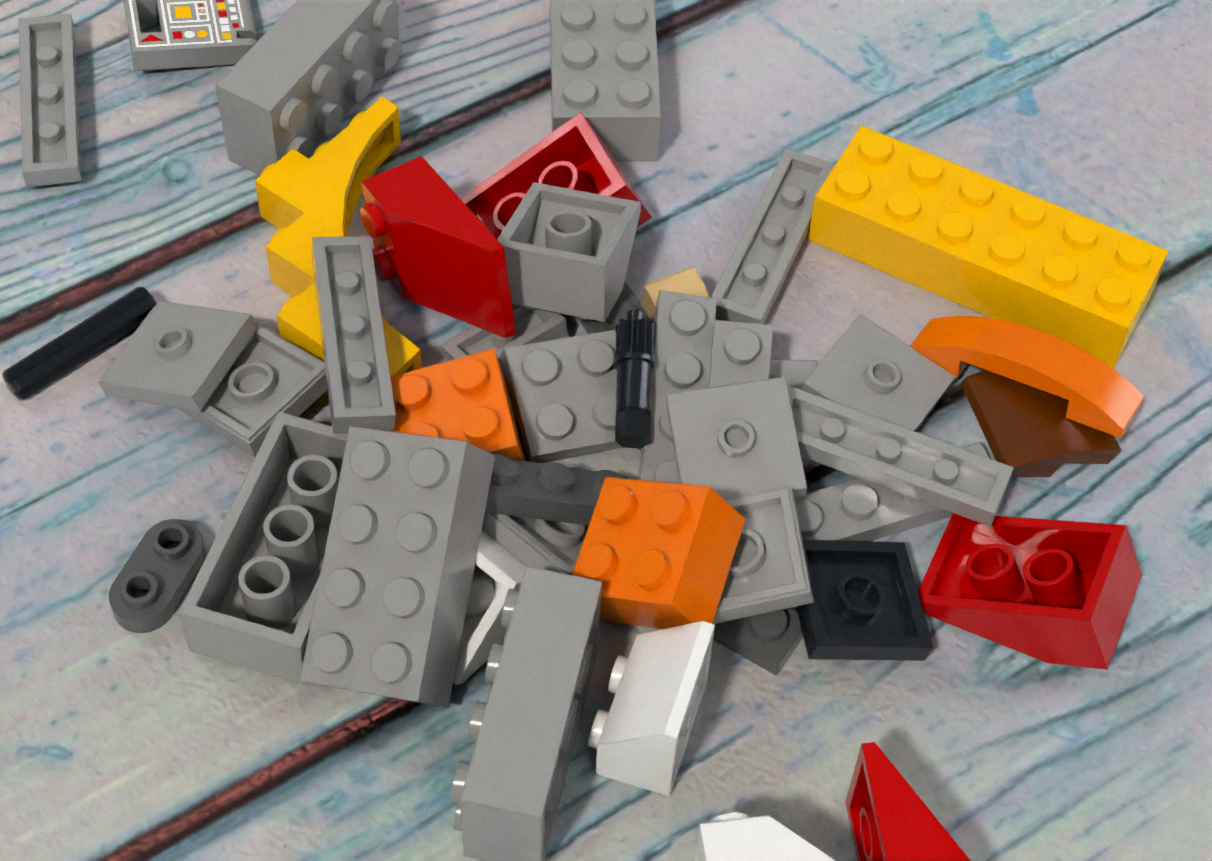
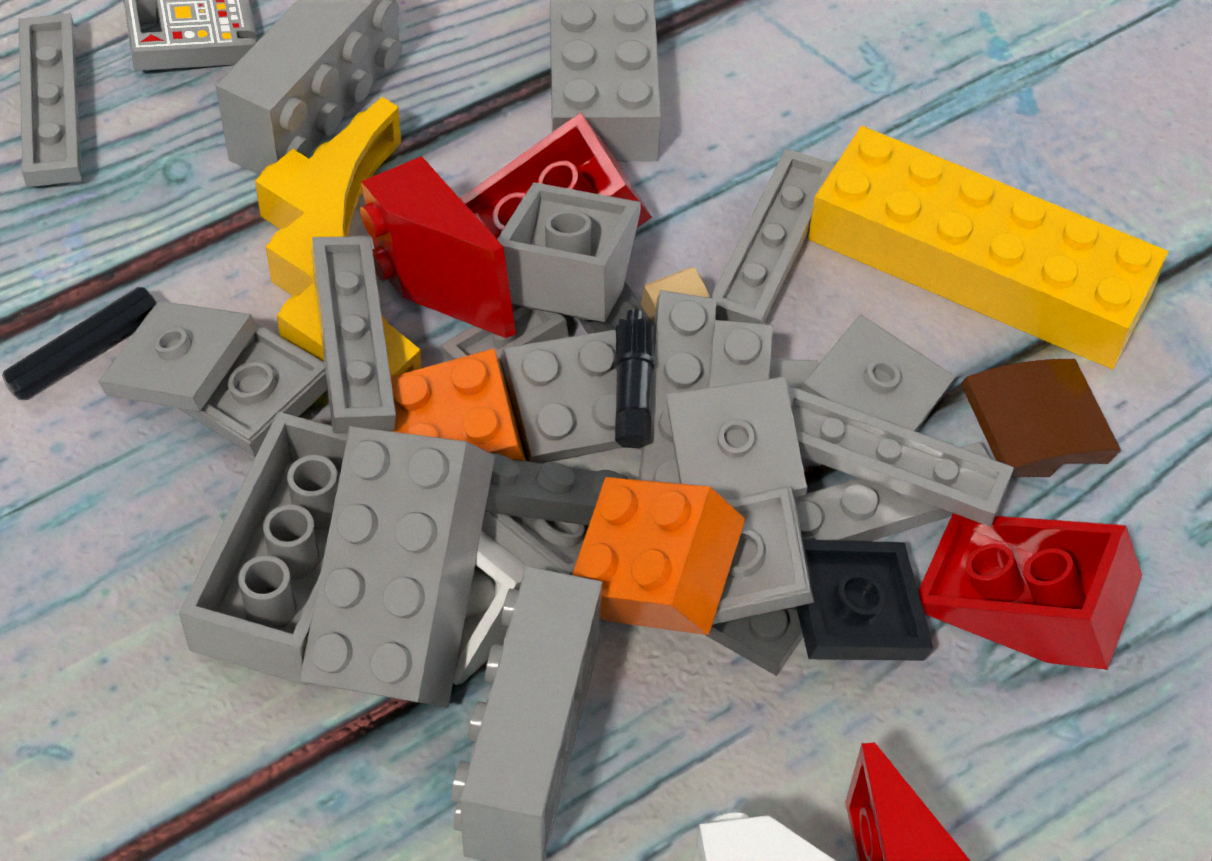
(160, 570): dark grey plate -> none
(653, 707): white slope -> none
(1038, 359): orange slope -> none

